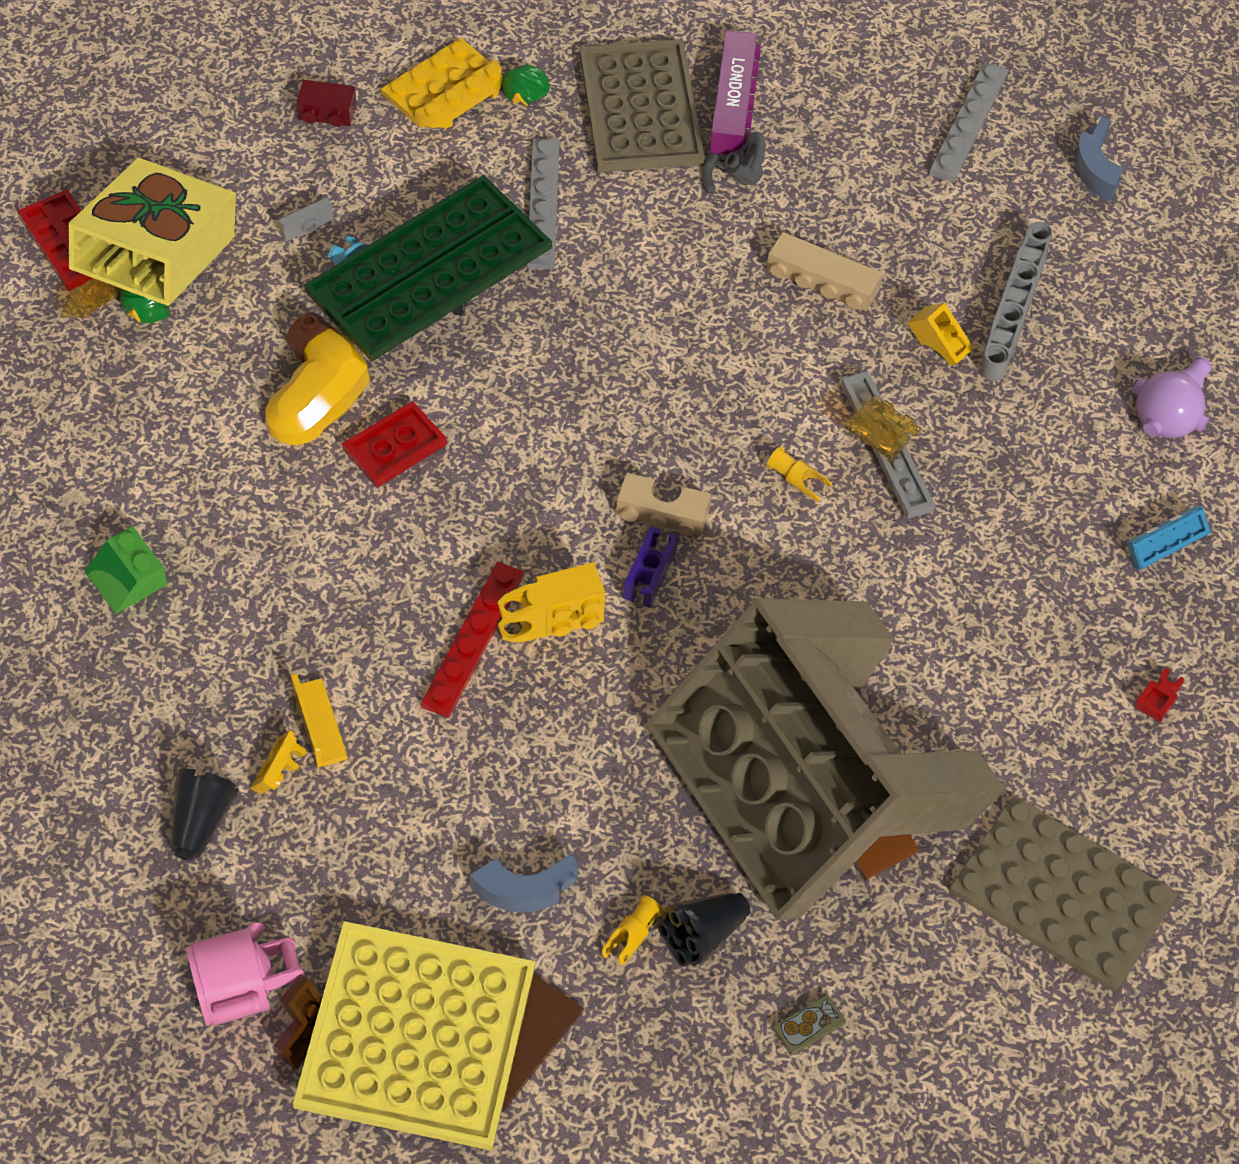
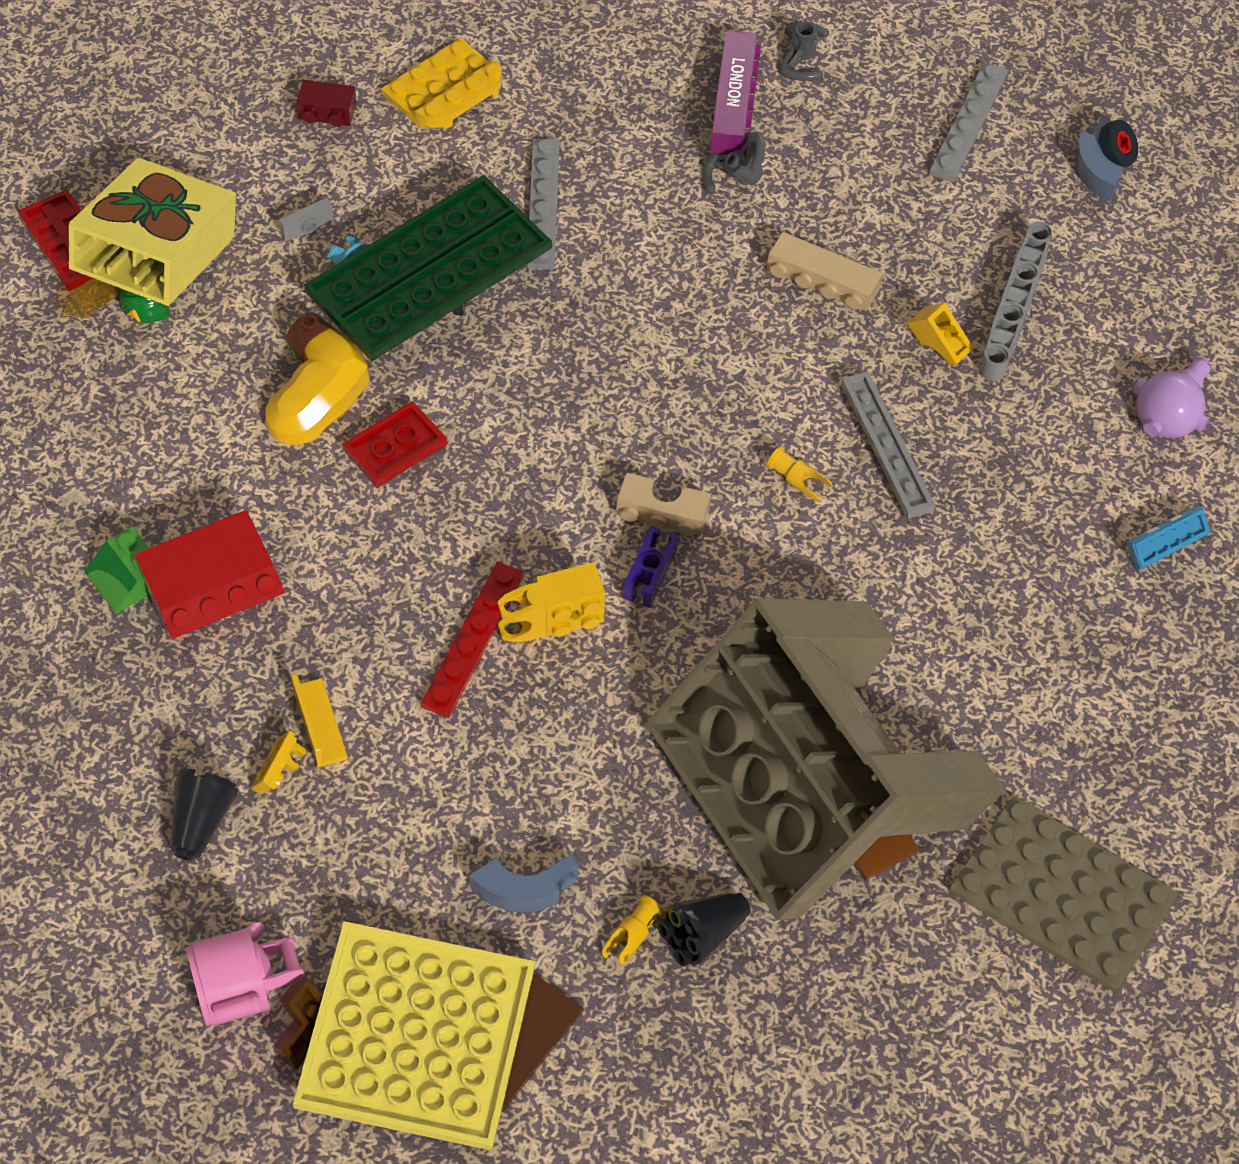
(208, 574): none -> red slope
(525, 84): green hair -> none
(641, 105): dark tan plate -> none
(803, 47): none -> dark grey piece
(809, 1025): tile -> none
(880, 433): clear yellow plate -> none
(1119, 143): none -> black bush
(1159, 697): red plate -> none

